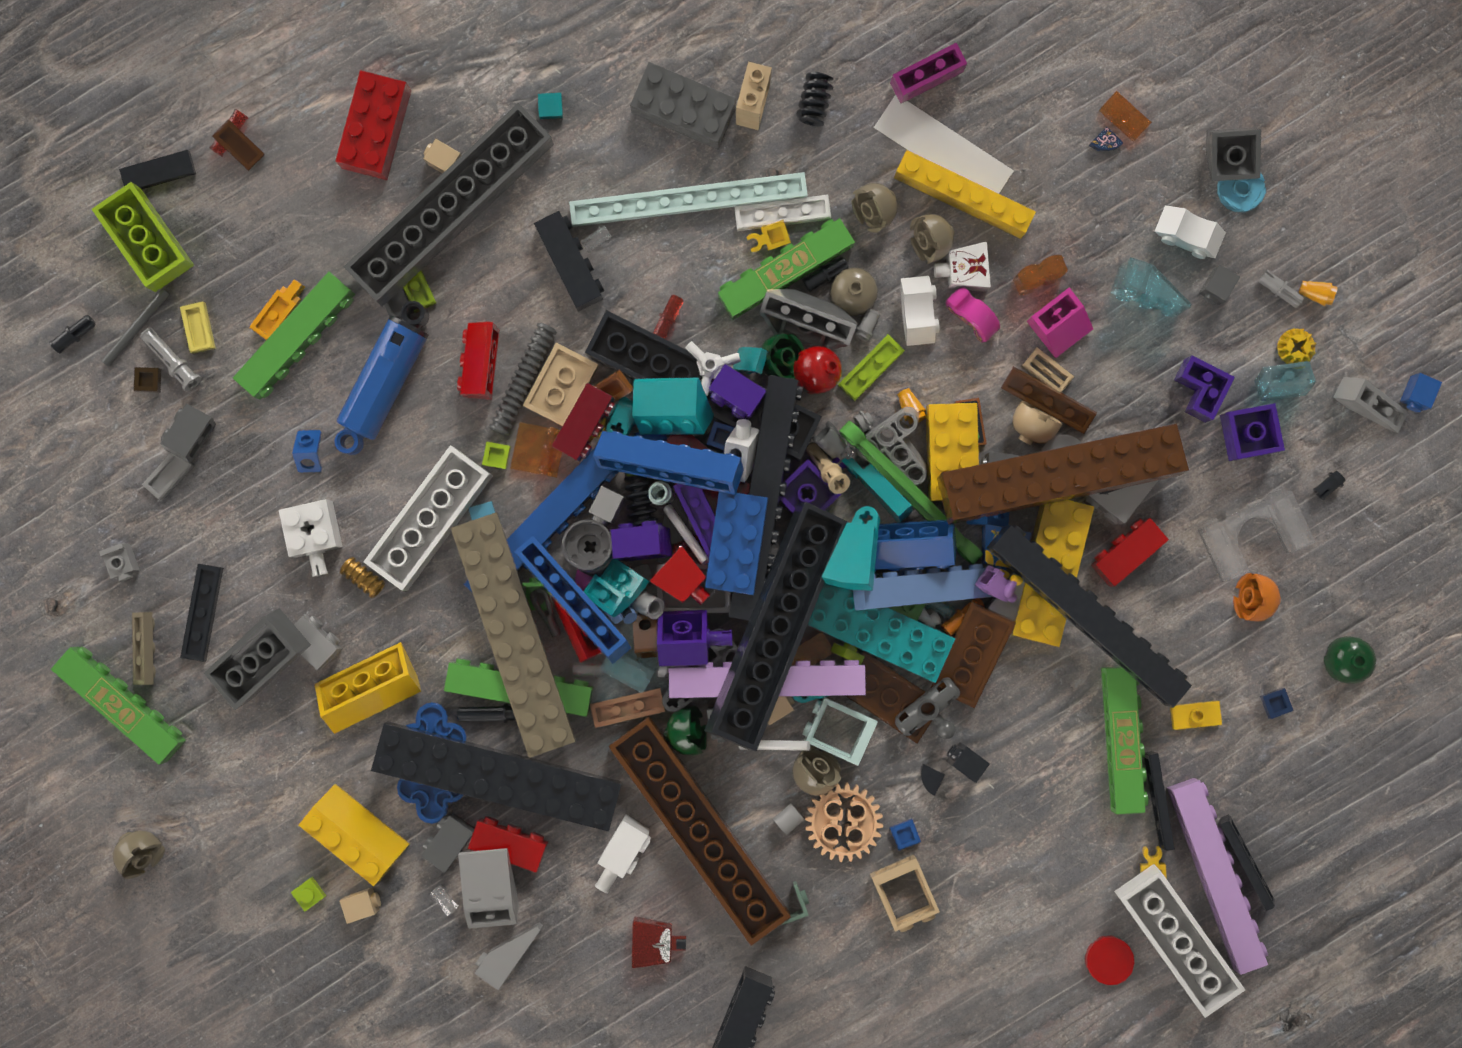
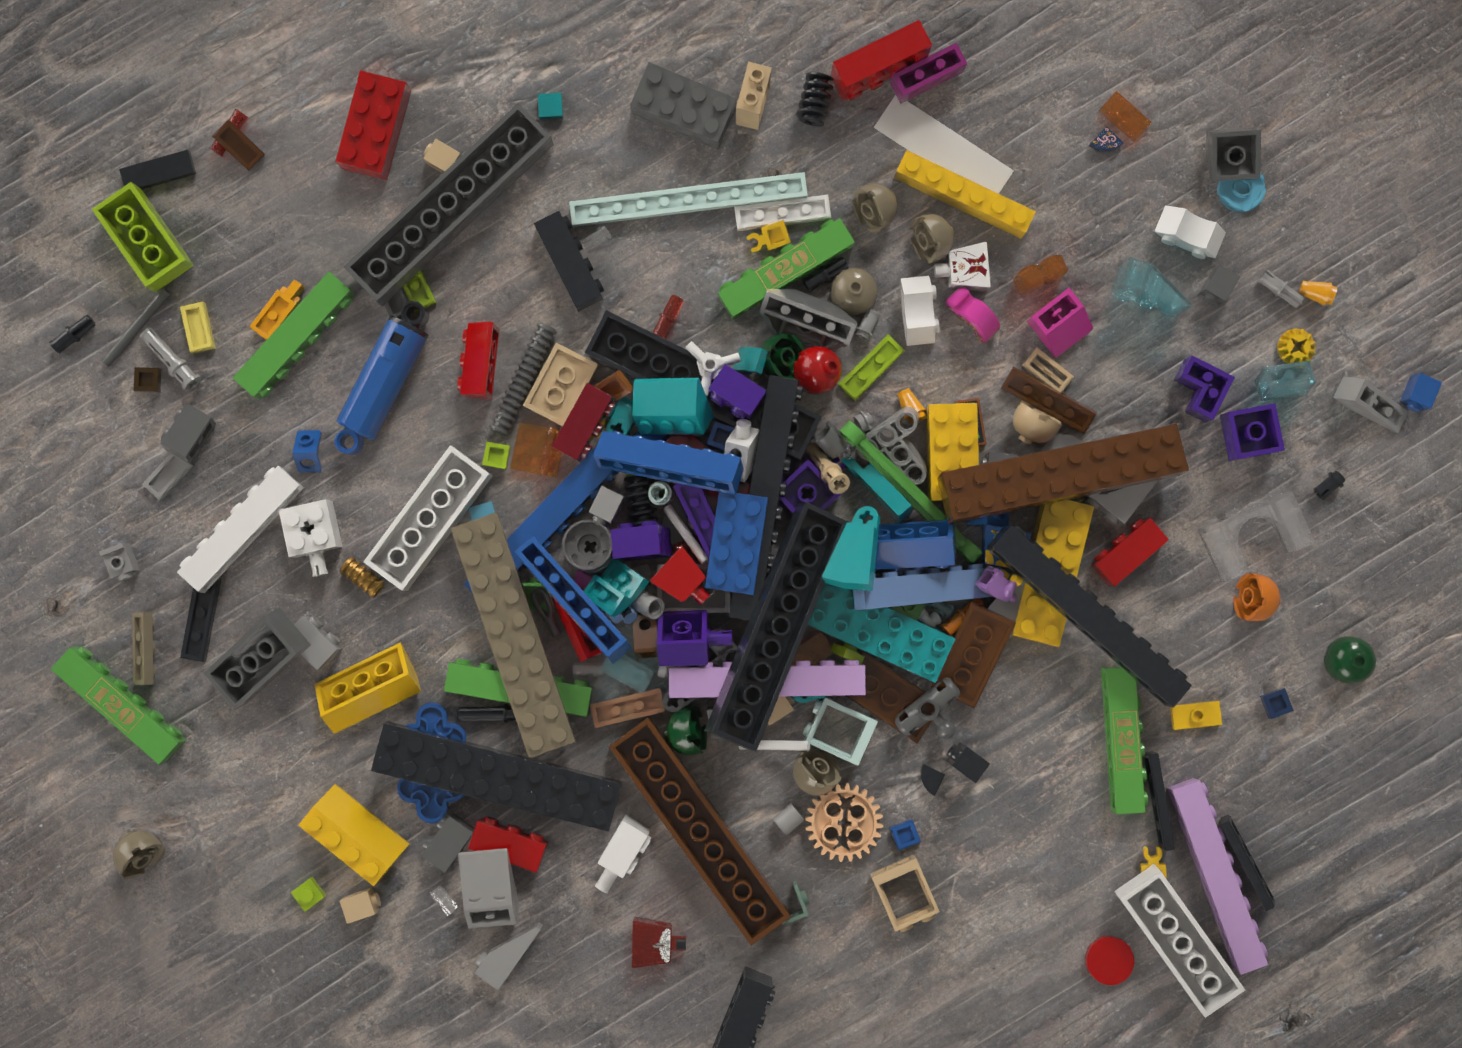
(240, 529): none -> white brick
(880, 60): none -> red brick

